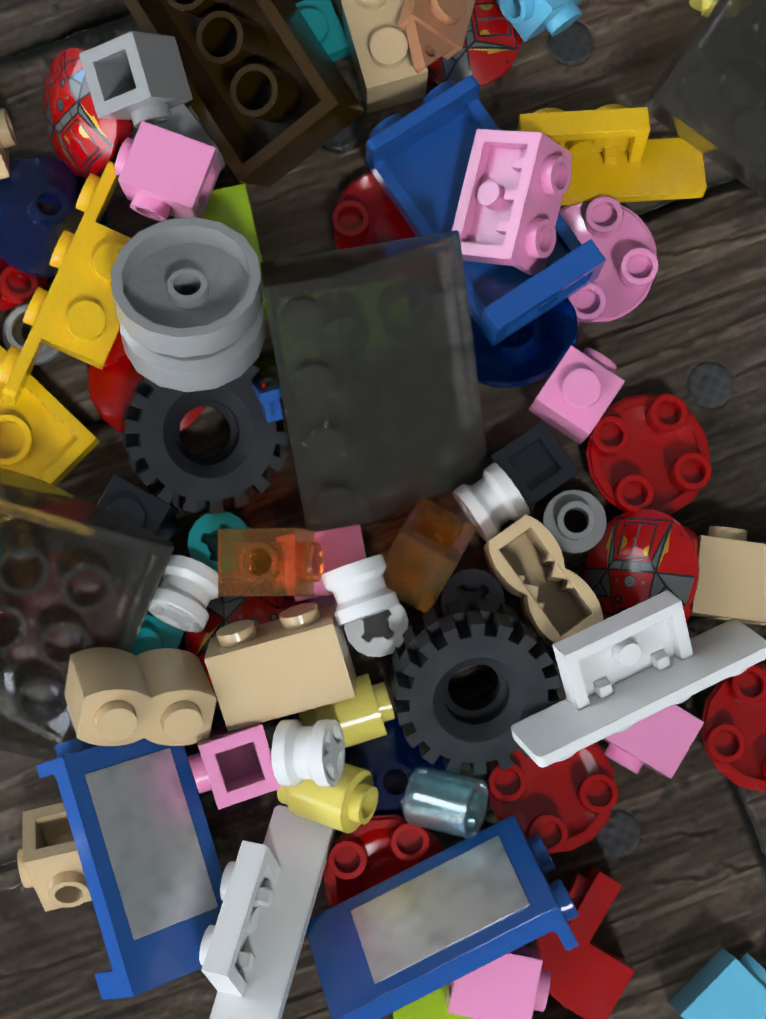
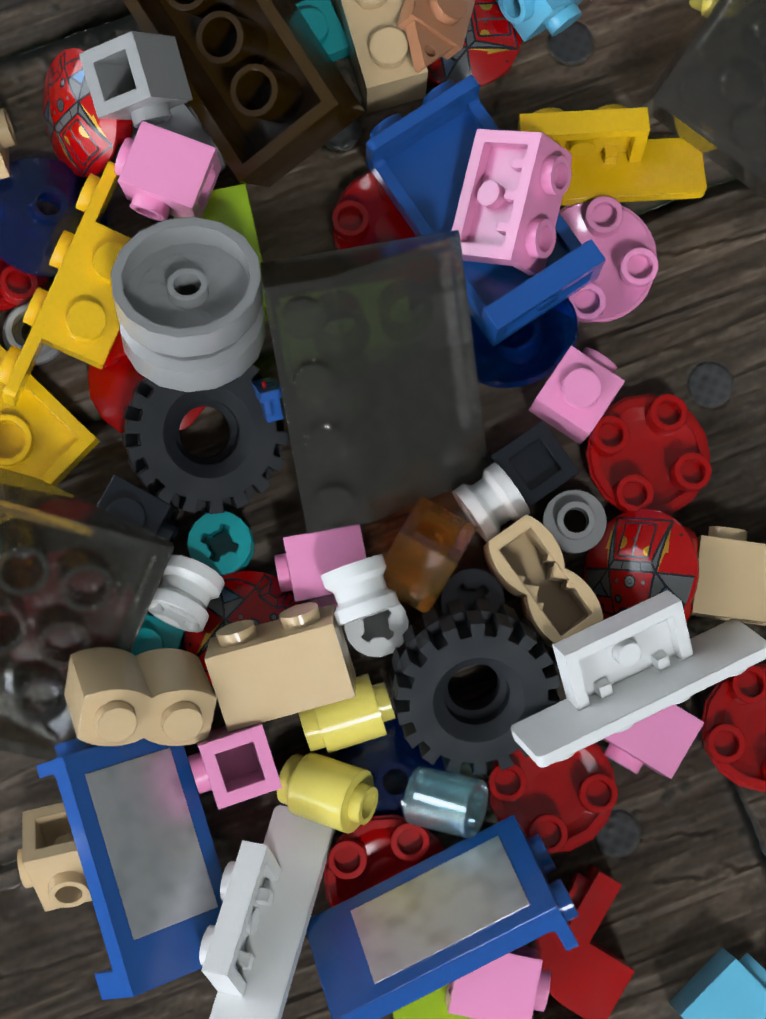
(268, 562): clear orange brick -> none
(308, 752): white wheel -> none

